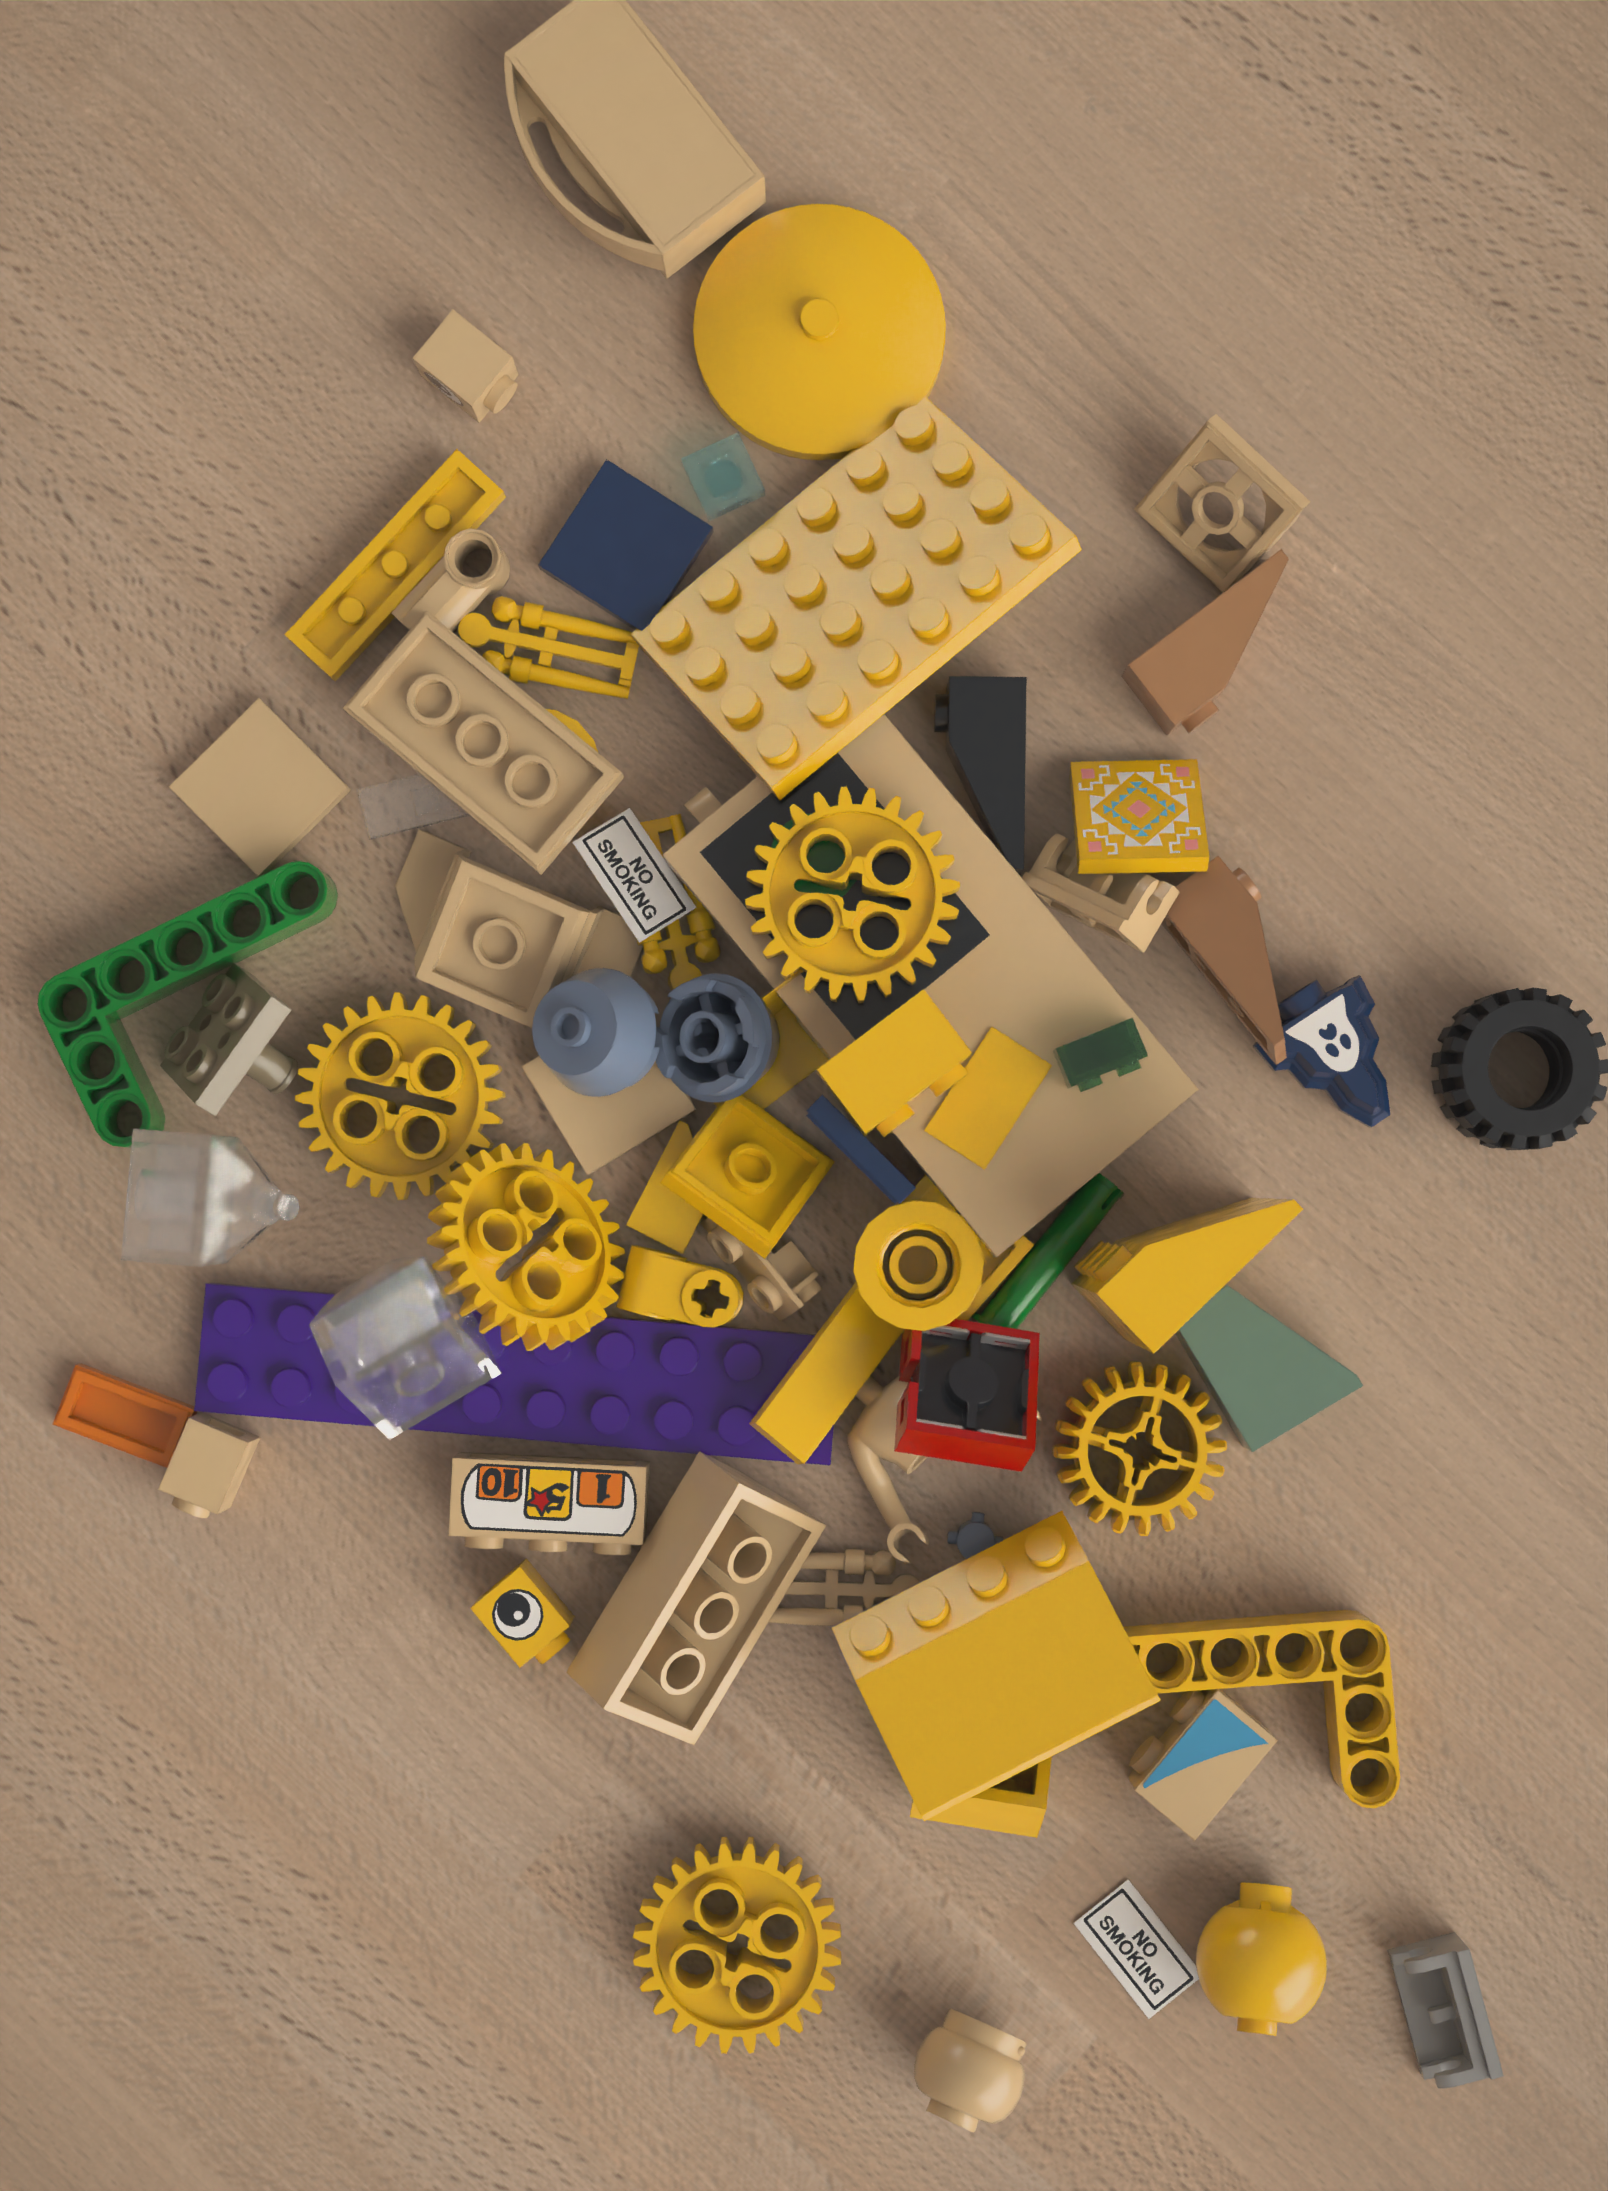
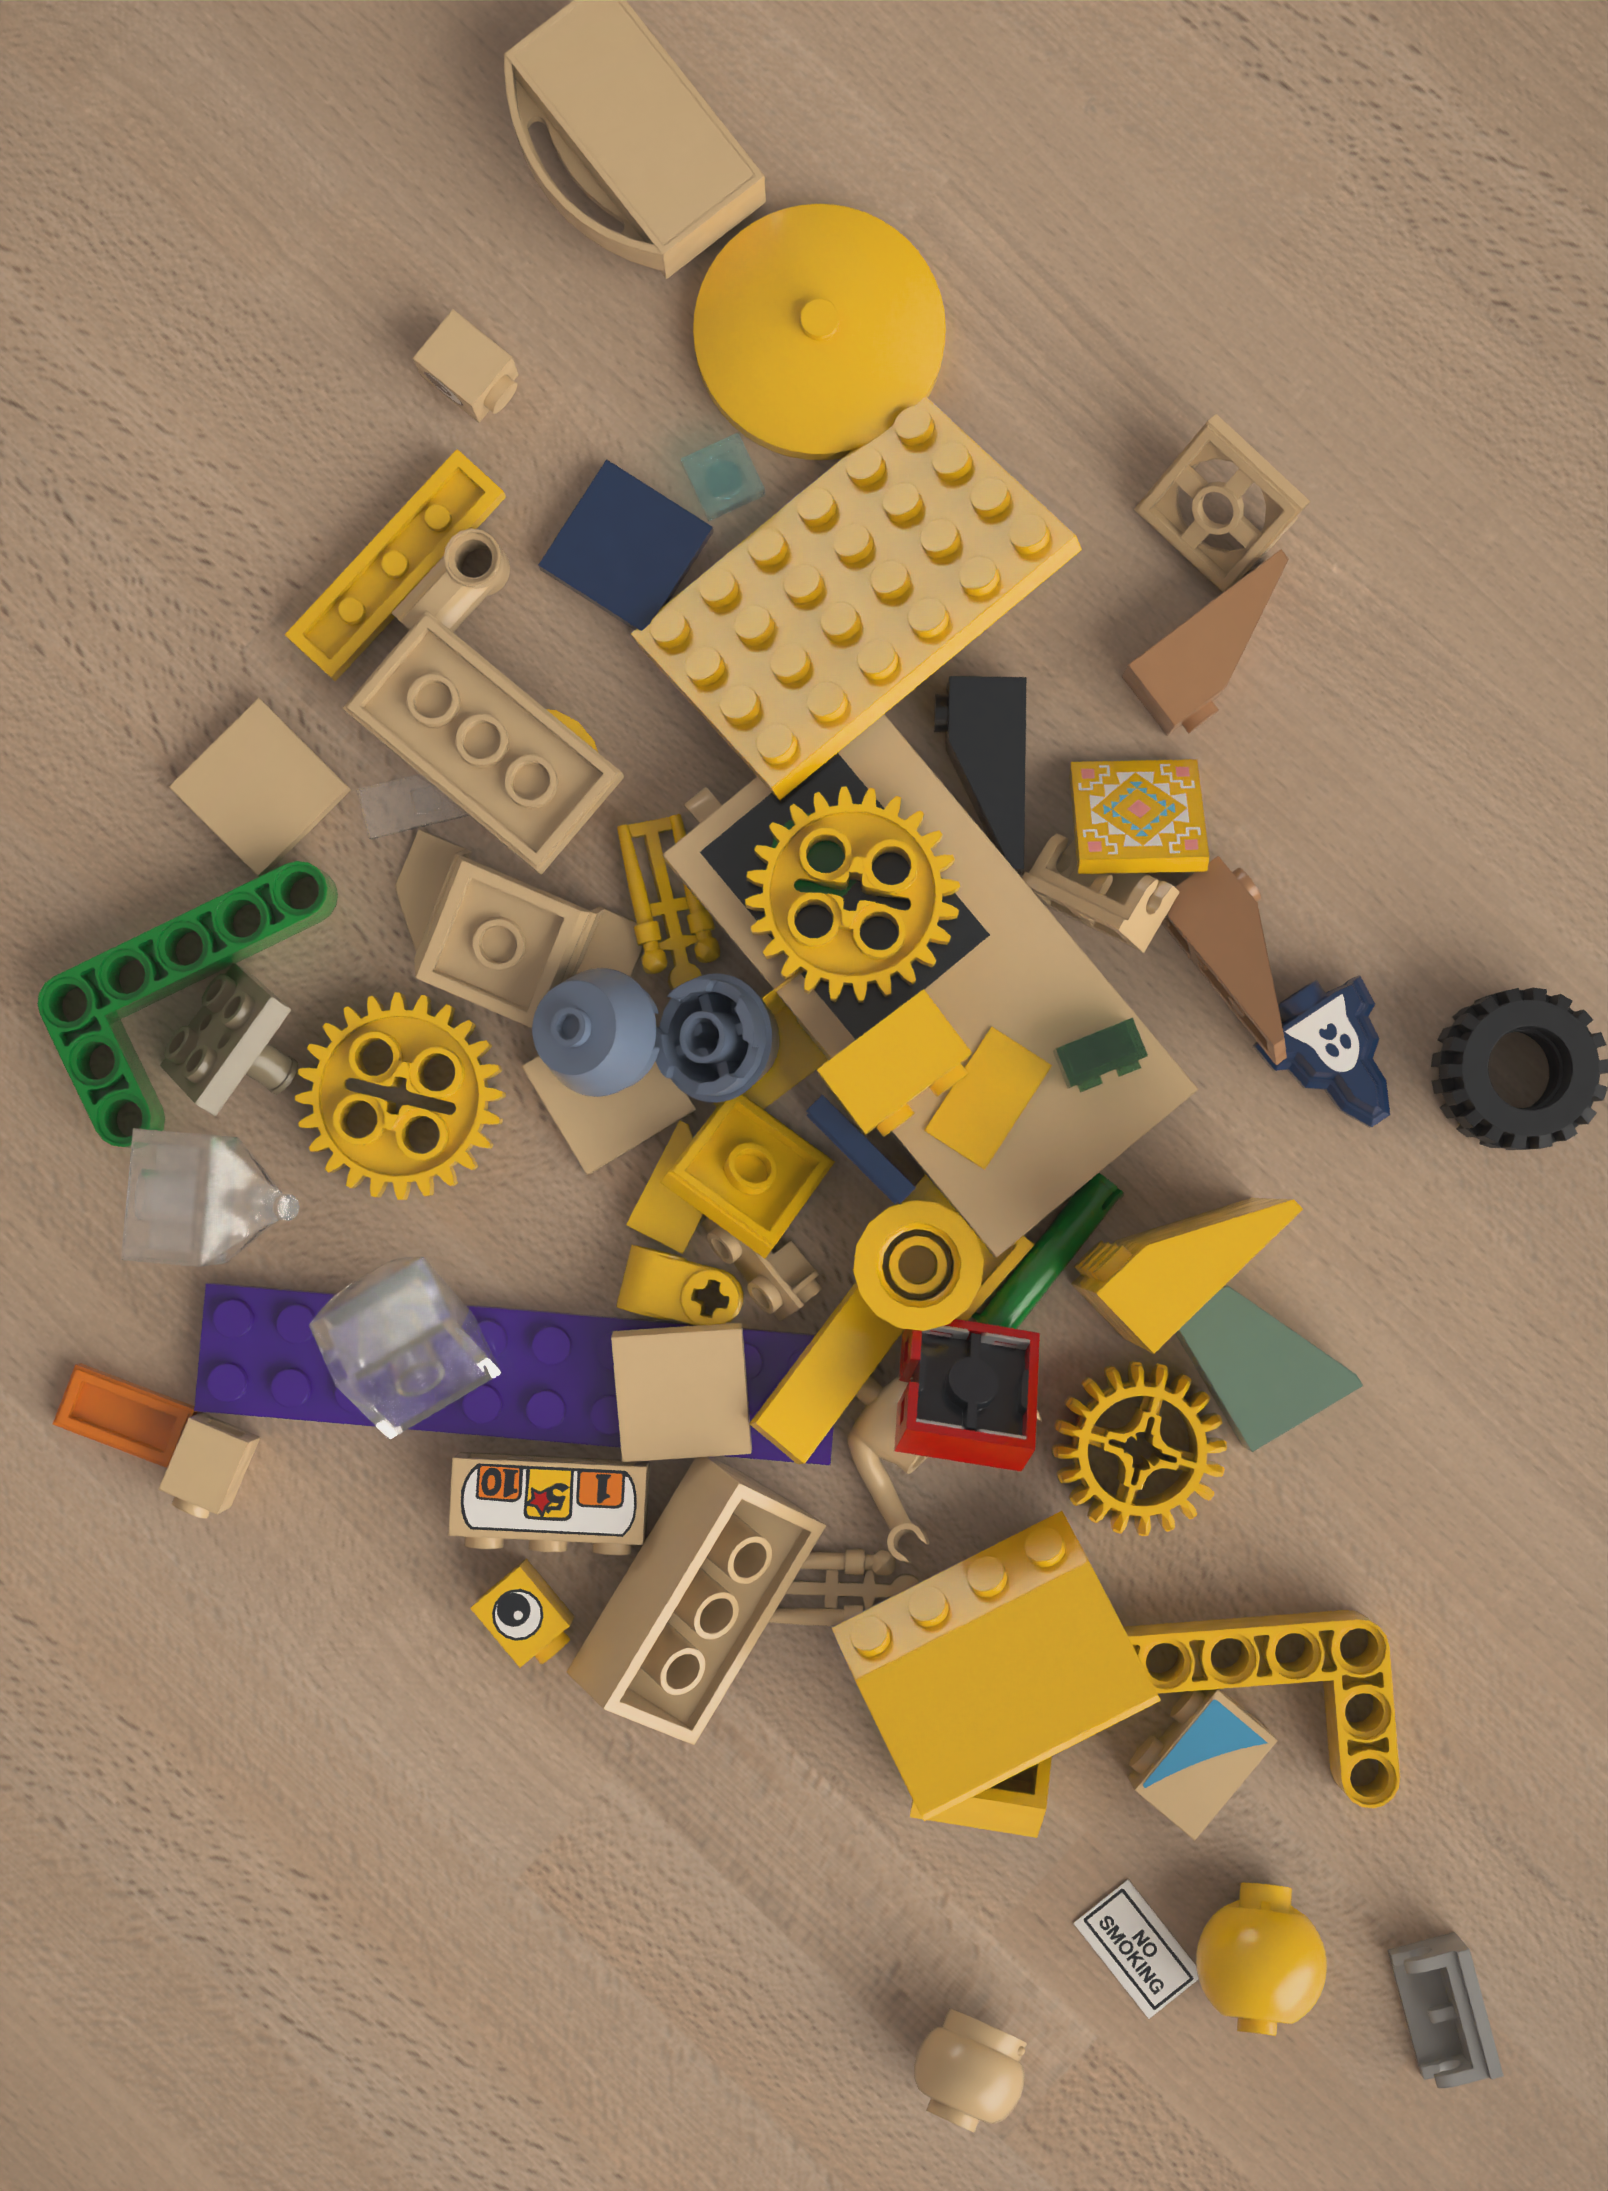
(477, 631): yellow piece -> none
(568, 1269): yellow gear -> none
(634, 875): white sticker -> none
(681, 1392): none -> tan tile
(713, 1998): yellow gear -> none
(973, 1536): sand blue piece -> none

